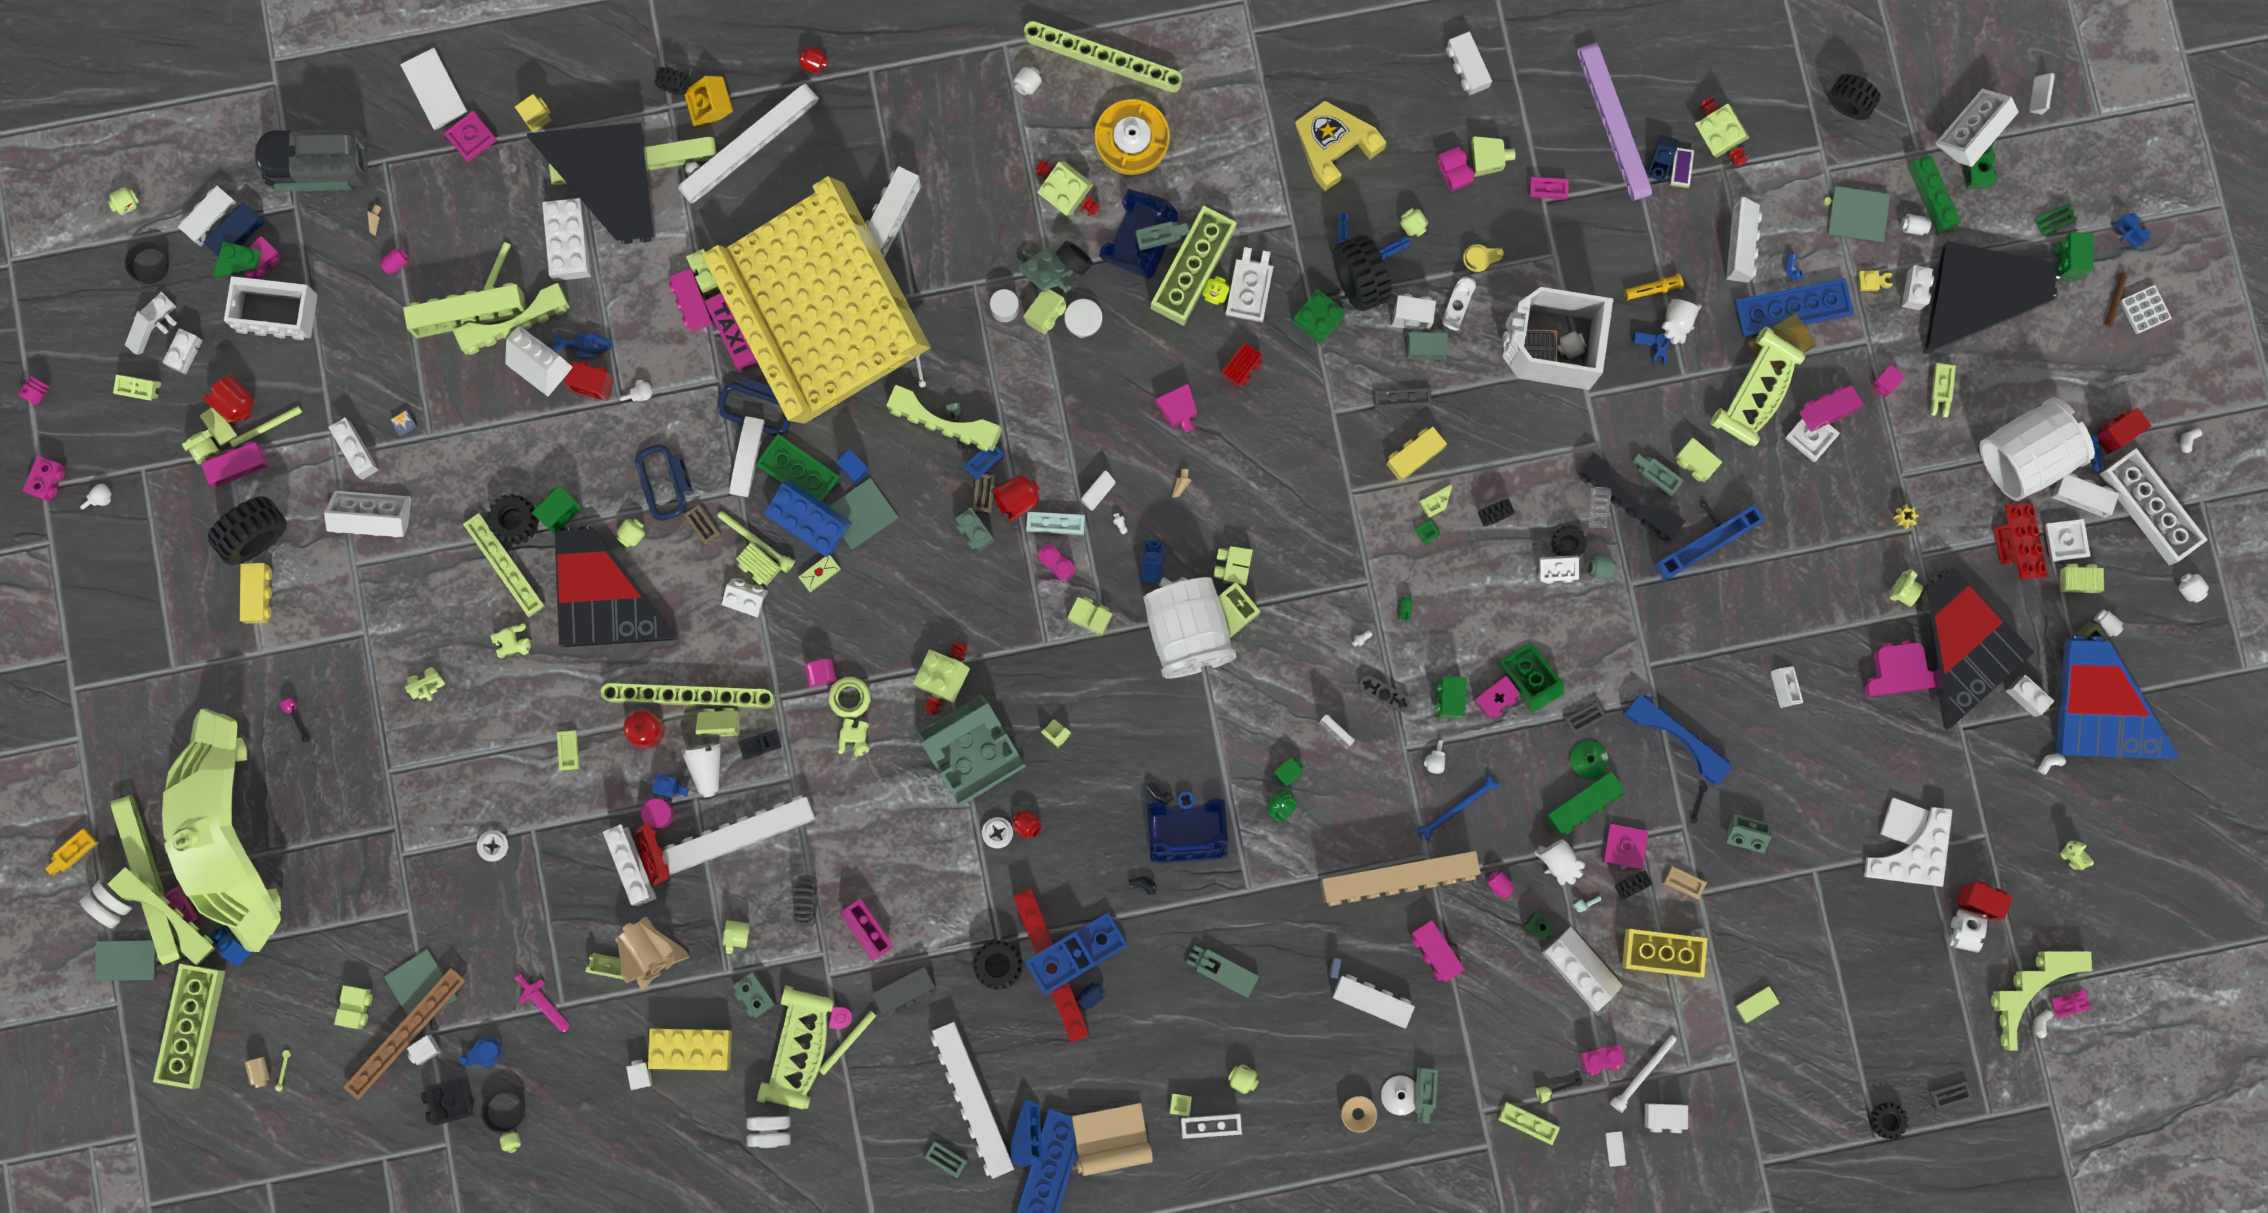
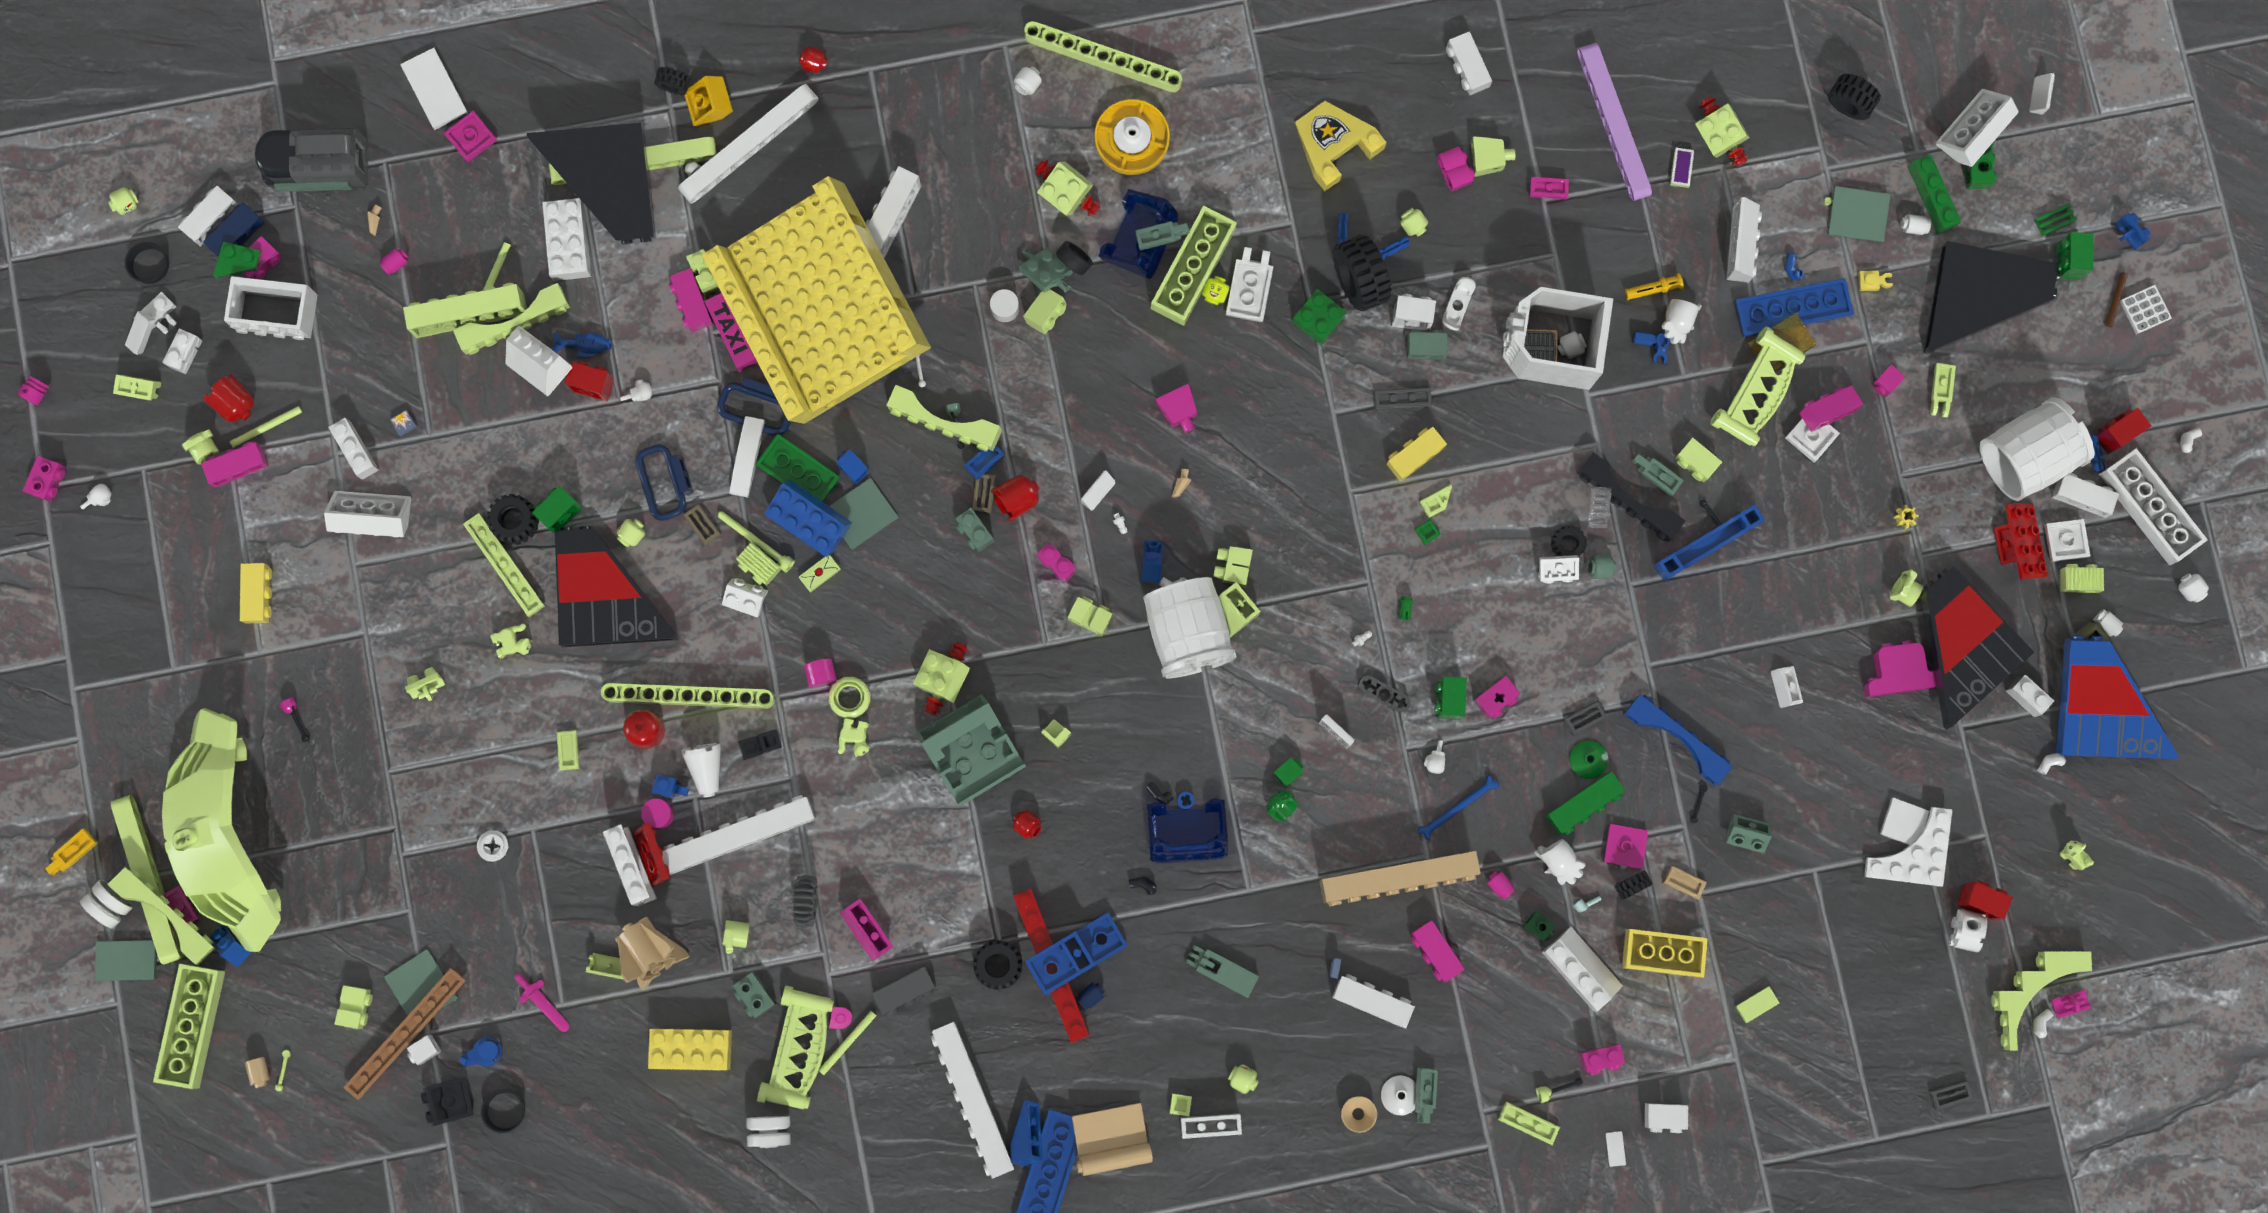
(219, 427): yellowish green tile -> none
(247, 530): black tyre -> none
(510, 1141): yellowish green piece -> none
(534, 112): light yellow brick -> none
(639, 1075): white brick -> none
(718, 723): yellowish green slope -> none
(942, 1166): sand green tile -> none
(999, 823): white gear -> none
(1055, 523): light aqua plate -> none
(1083, 318): white tile -> none
(1241, 365): red brick -> none
(1481, 257): light yellow piece -> none
(1496, 512): black tyre -> none
(1532, 677): green slope -> none
(1620, 1102): white piece -> none
(1662, 158): dark blue slope -> none
(1901, 1120): black tyre -> none
(1917, 287): white brick -> none

